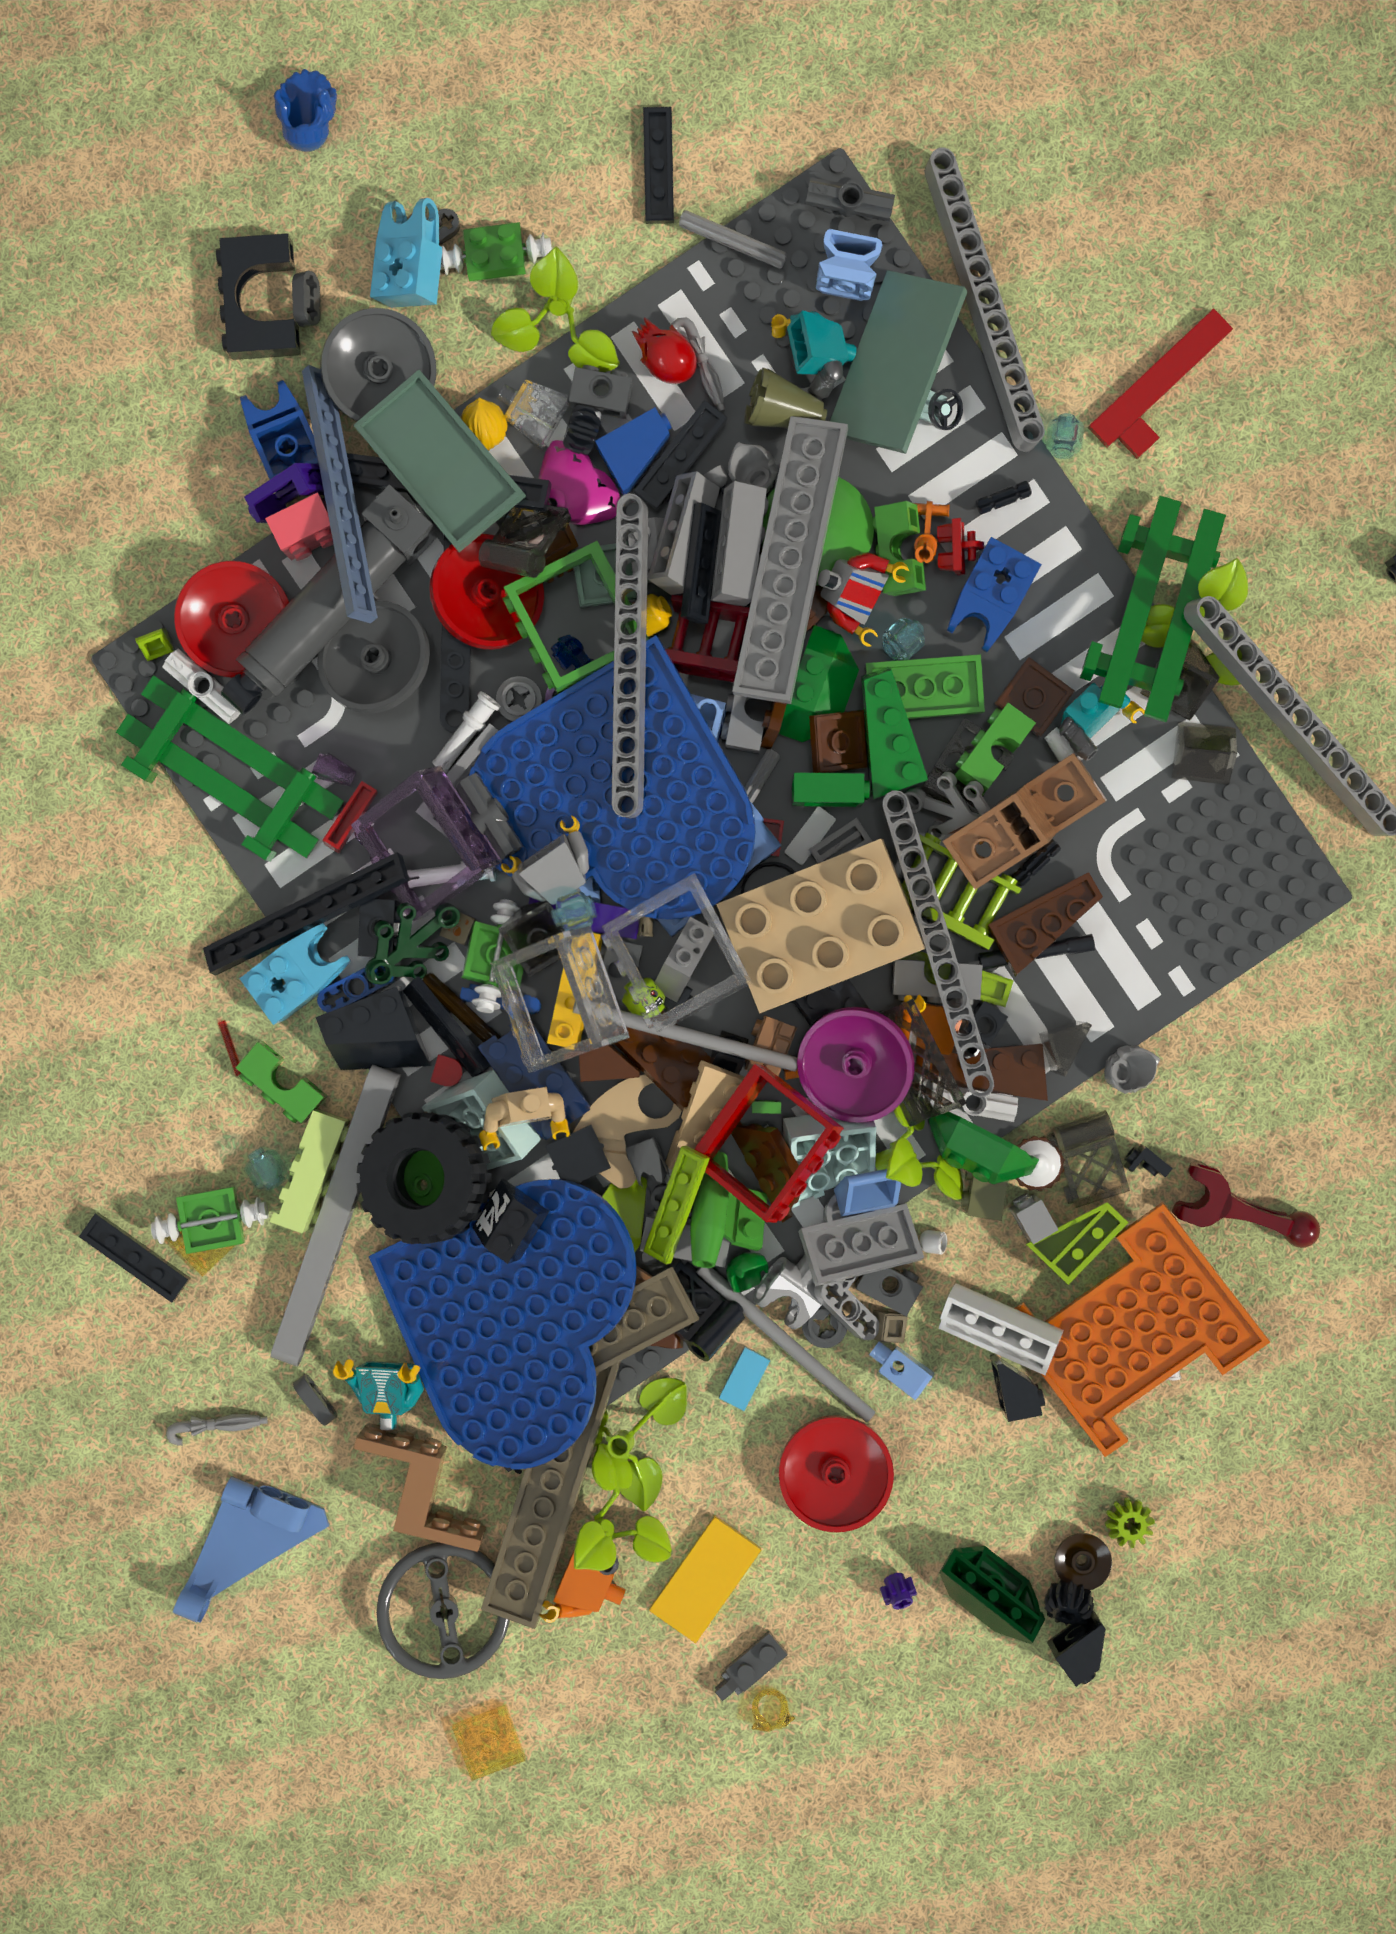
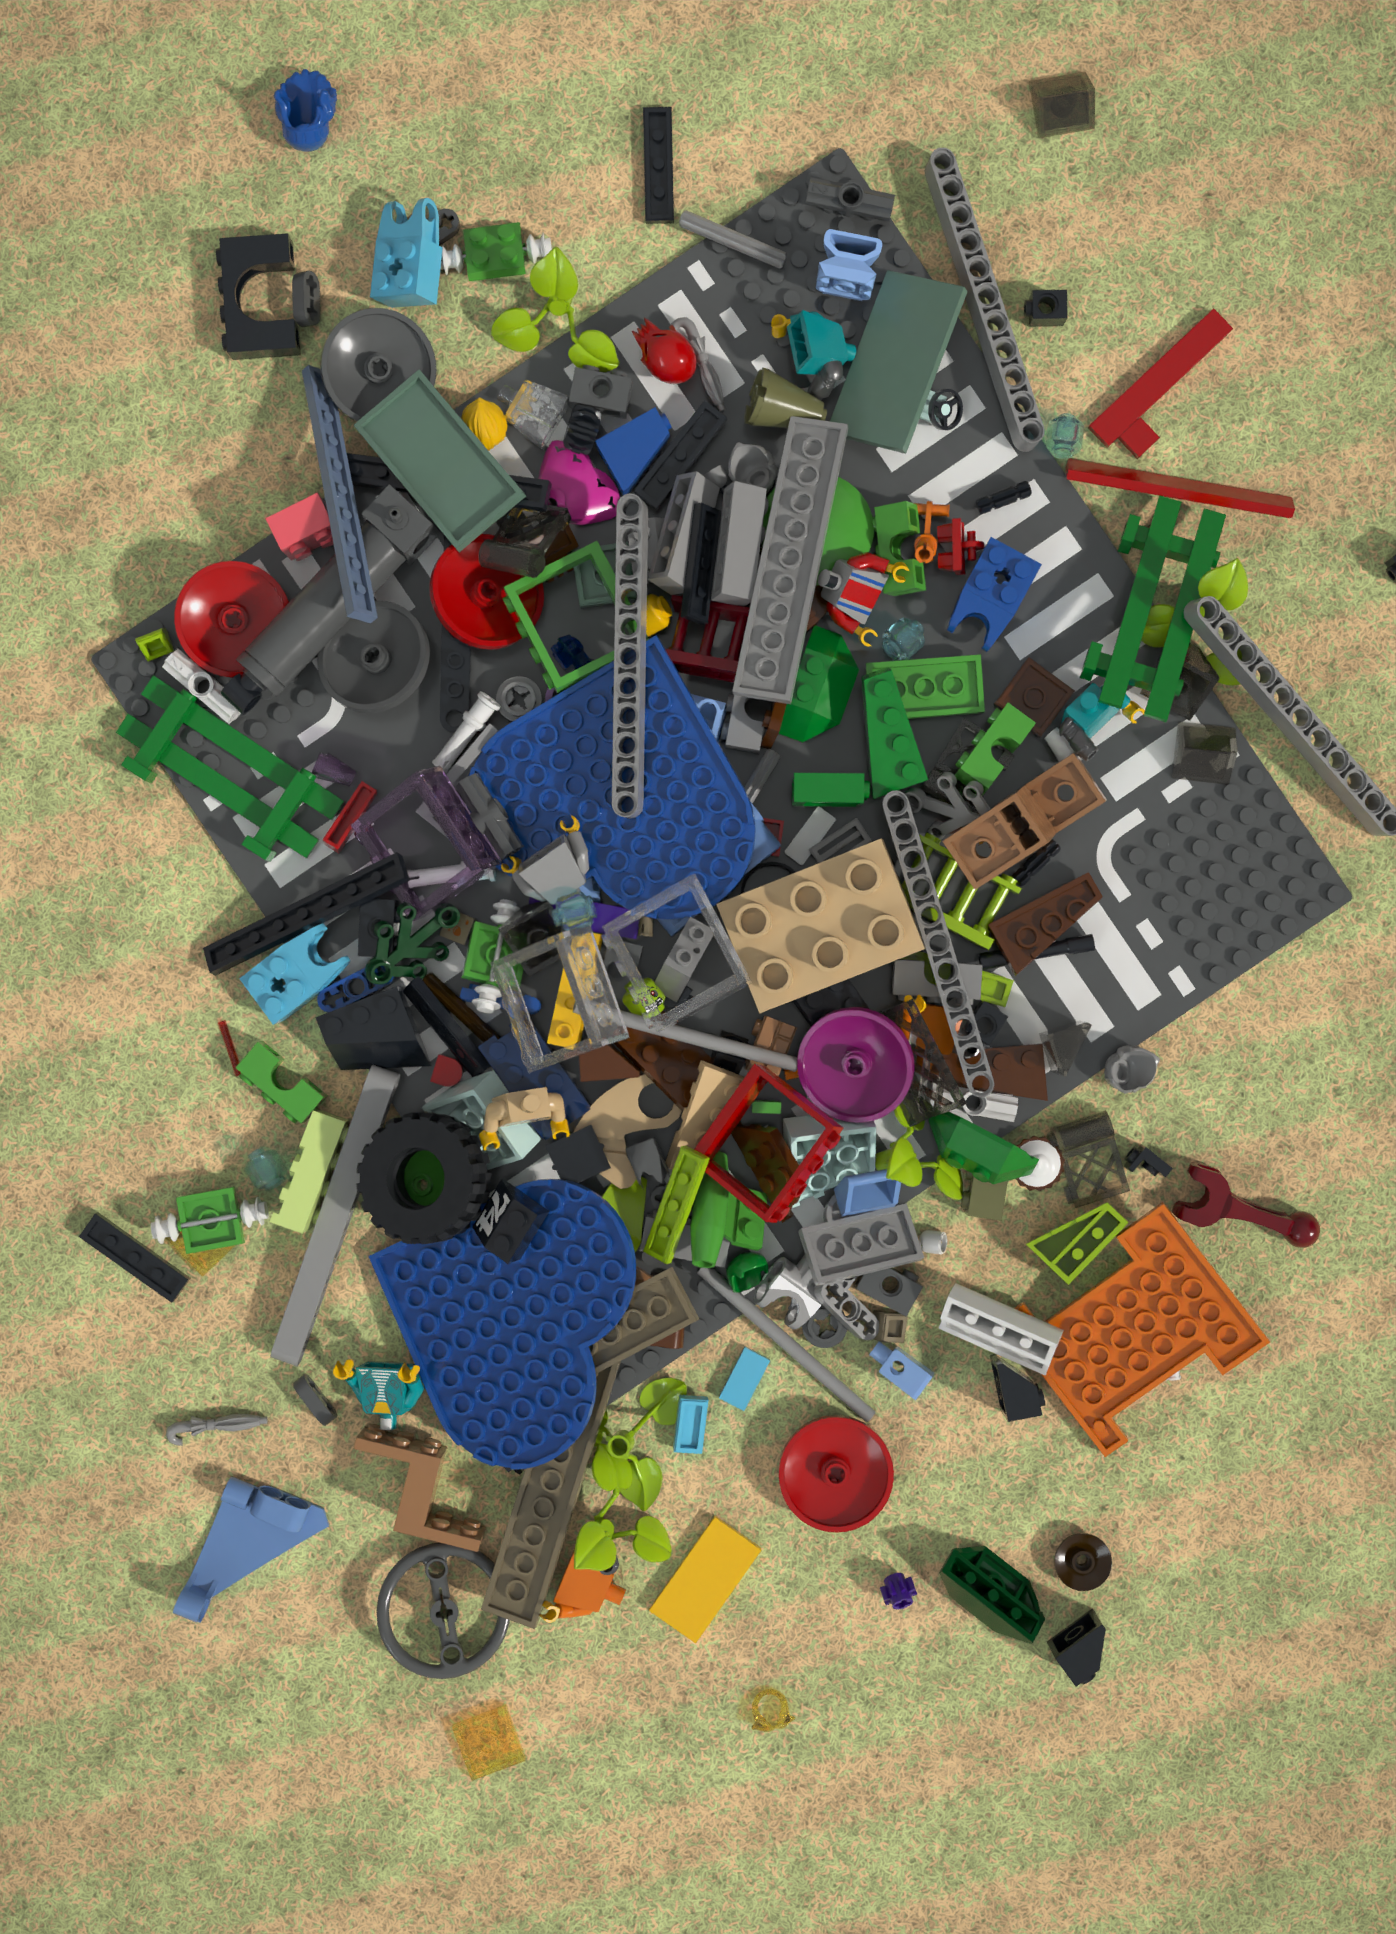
(278, 431): blue brick -> none
(305, 479): dark purple window -> none
(690, 1424): none -> medium azure tile
(716, 1322): black piece -> none
(751, 1666): dark grey hinge -> none
(838, 741): reddish brown tile -> none
(1032, 1217): light grey brick -> none
(1055, 299): none -> black brick
(1063, 104): none -> clear smoke slope
(1069, 1603): black gear -> none
(1136, 1532): lime gear -> none
(1179, 488): none -> red tile

